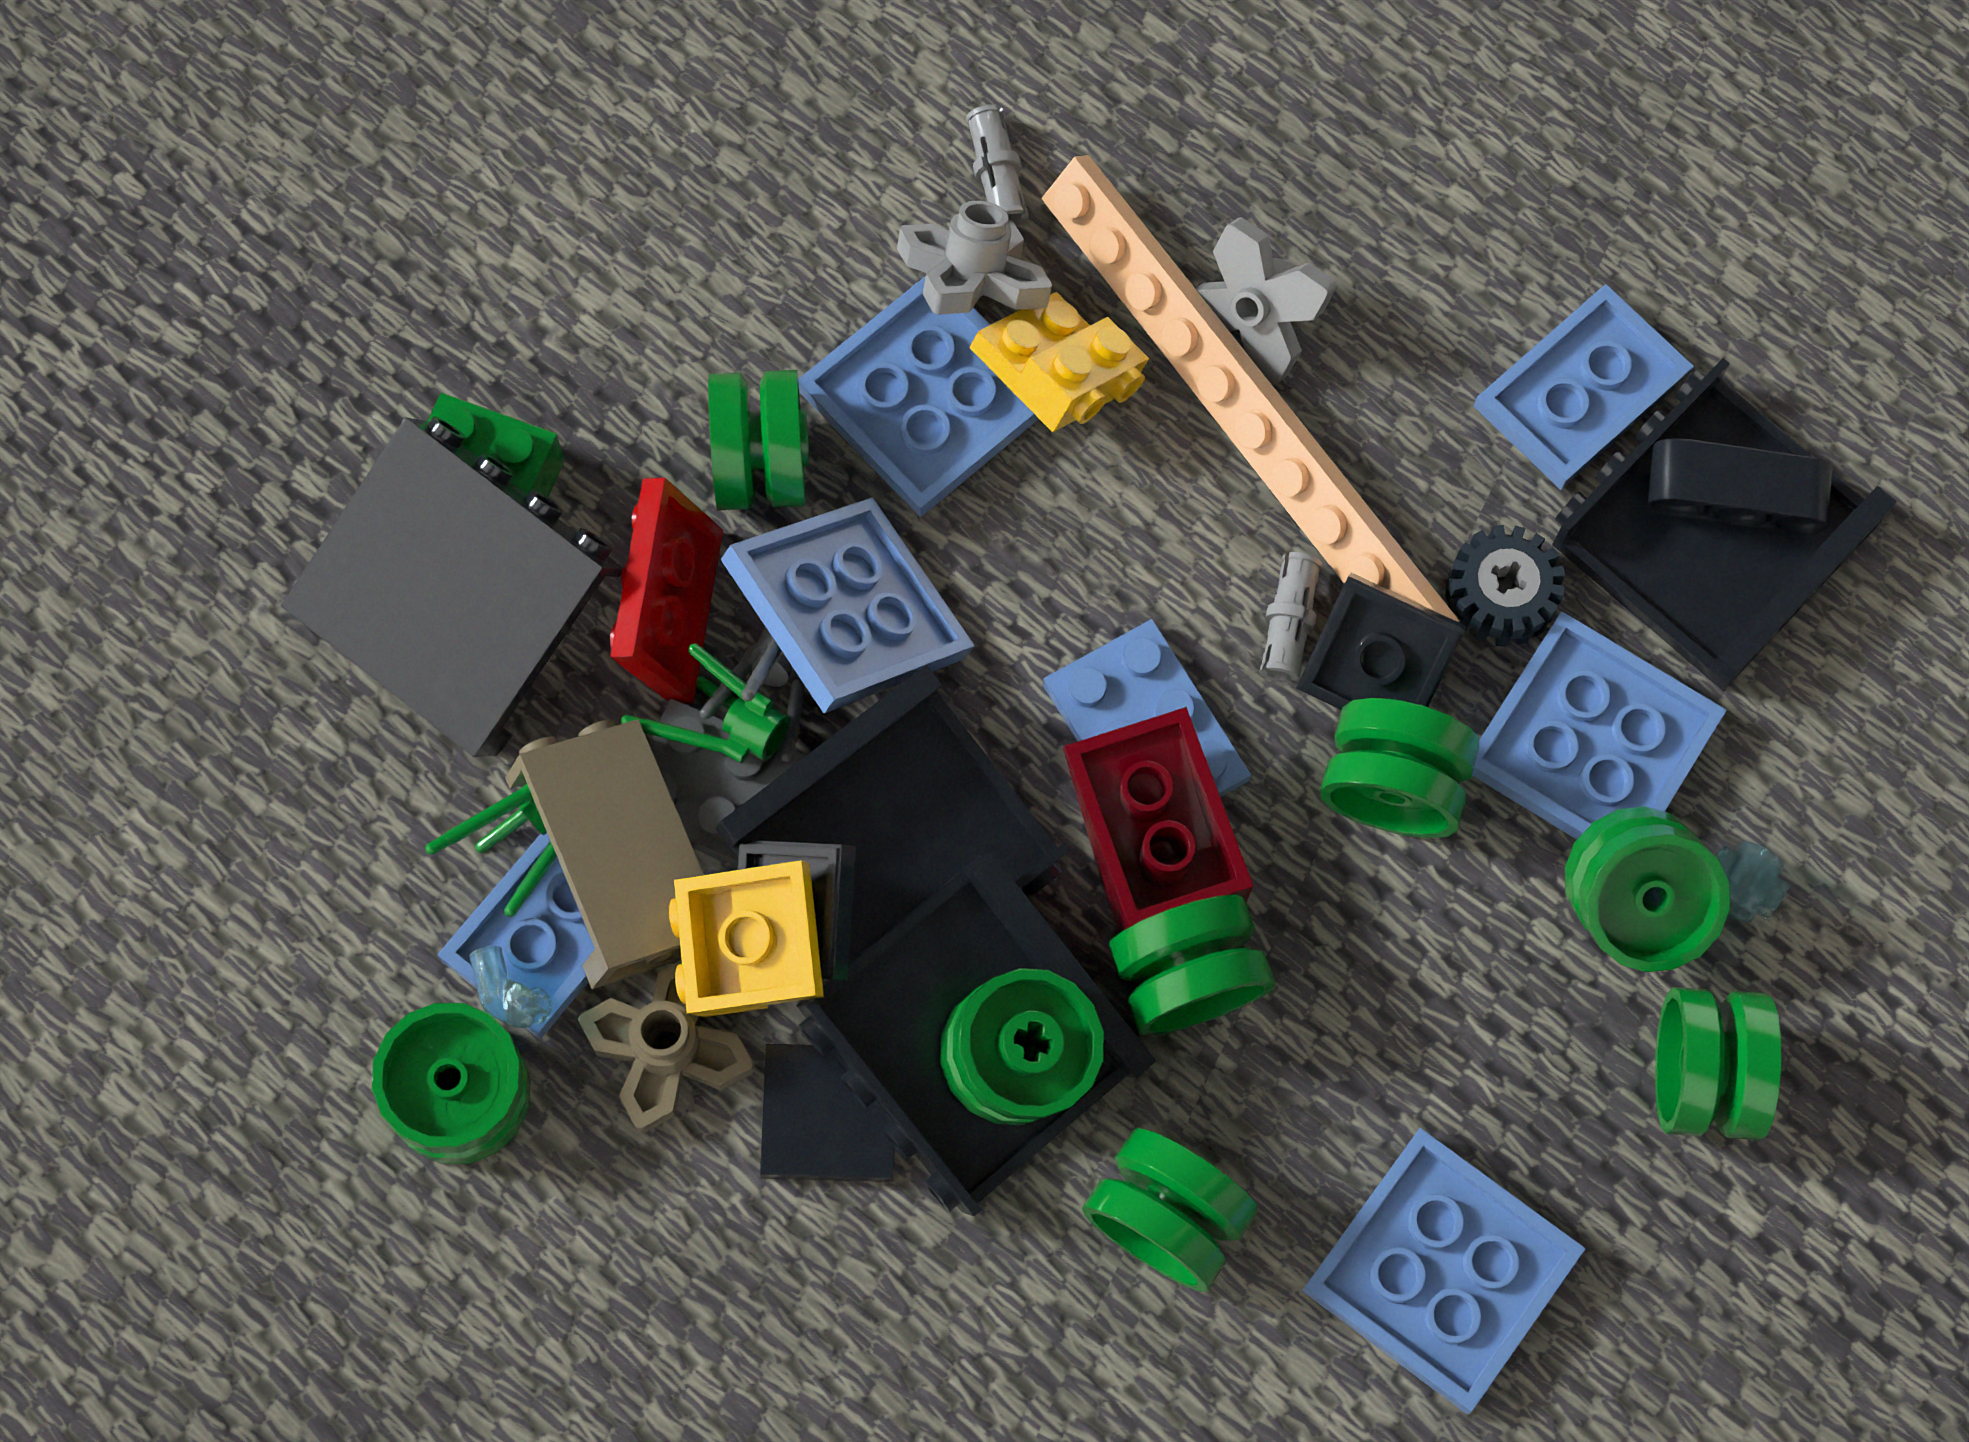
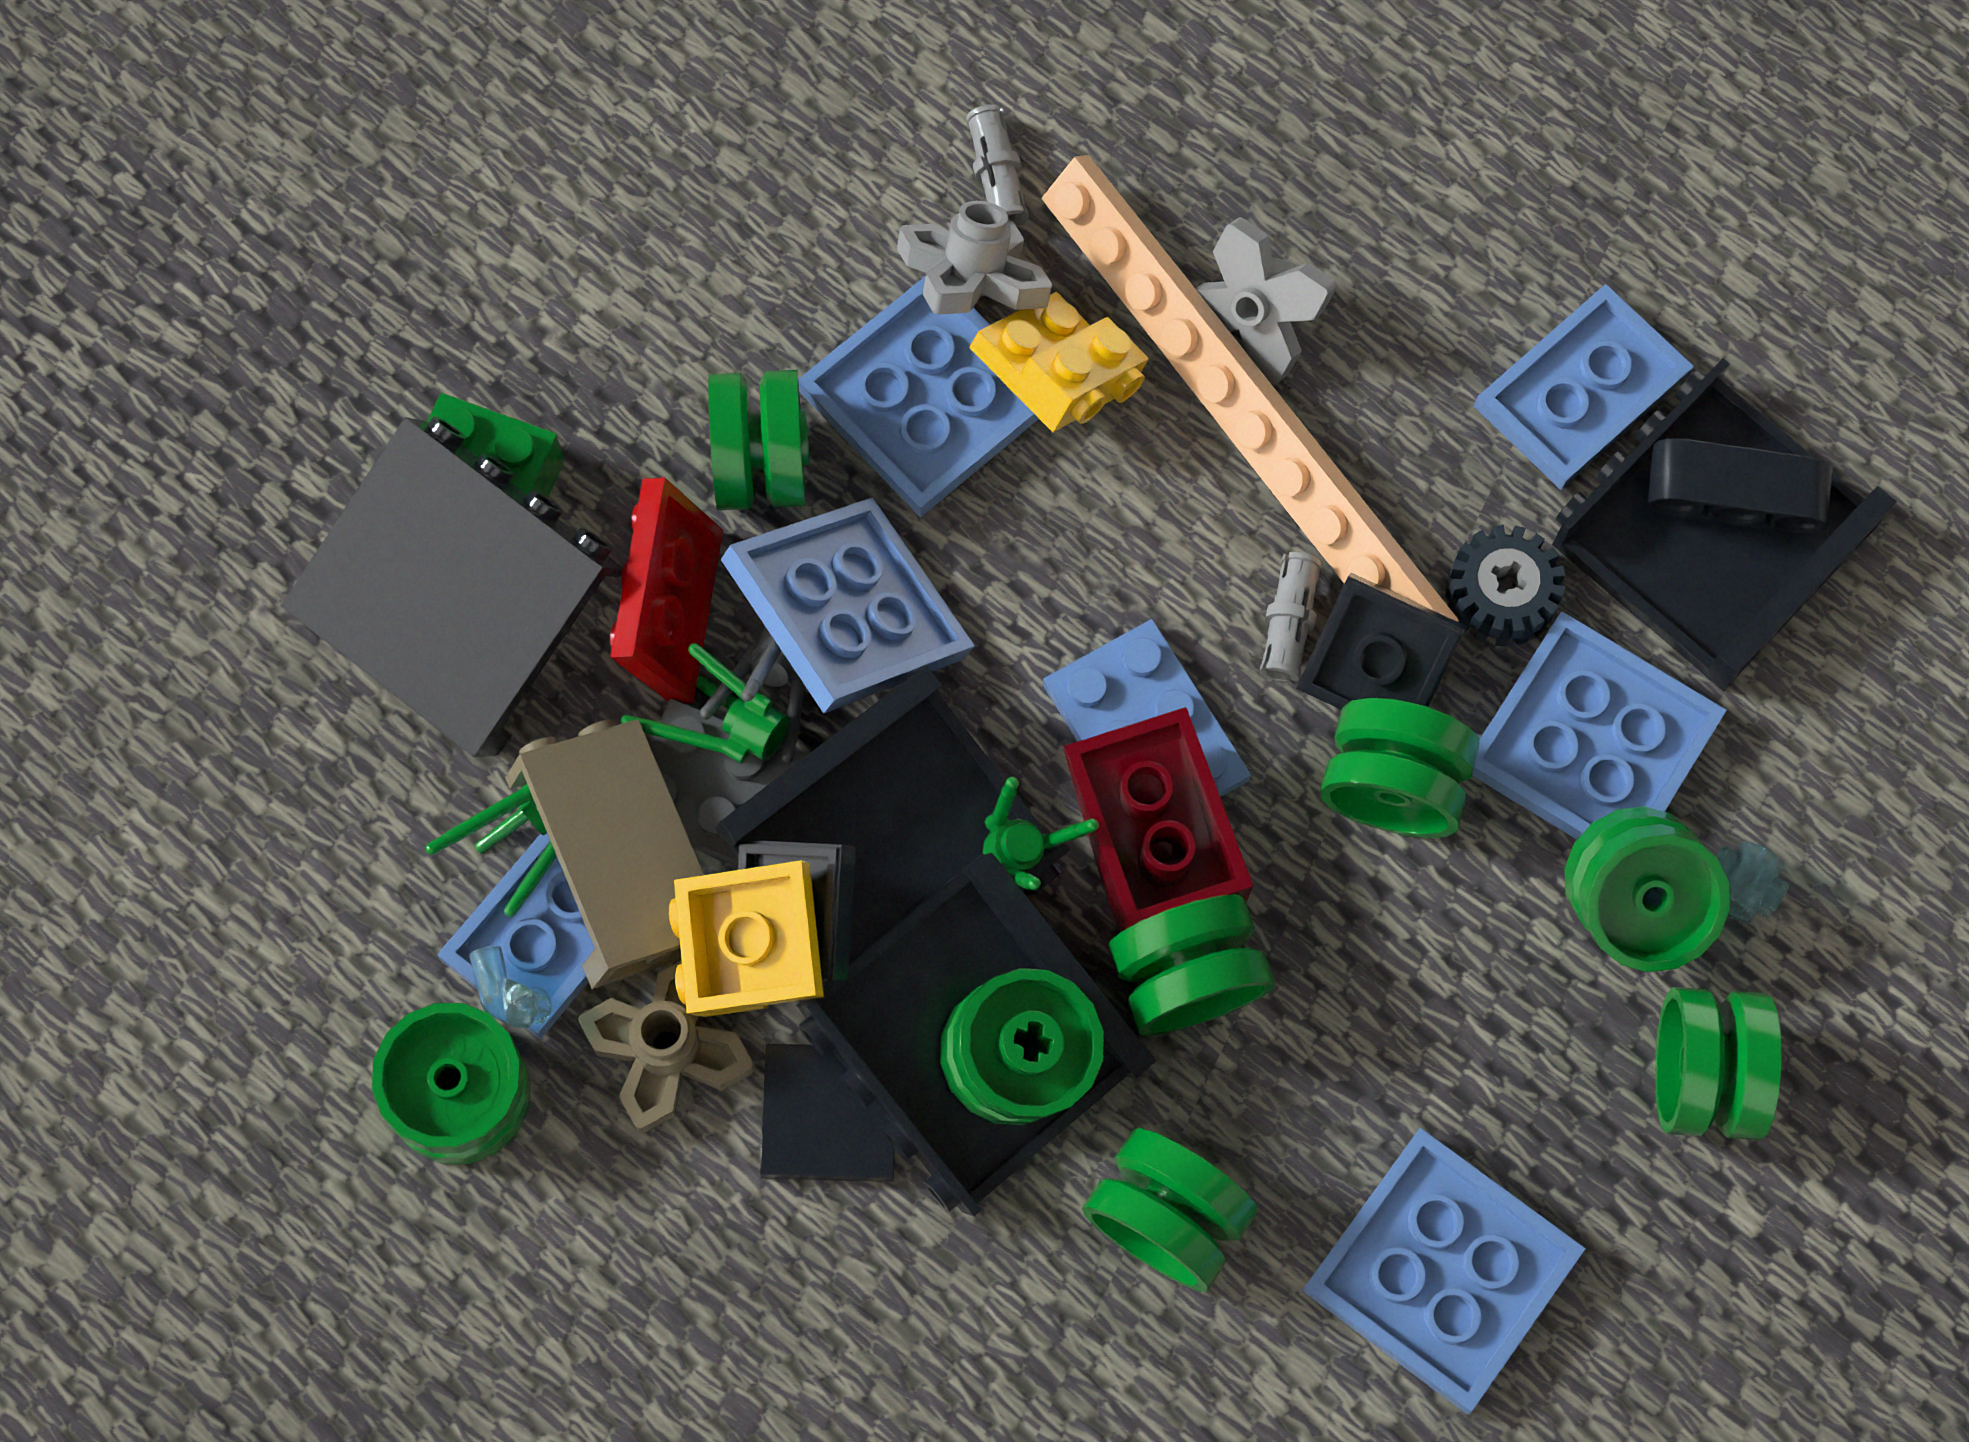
(1020, 843): none -> green plant

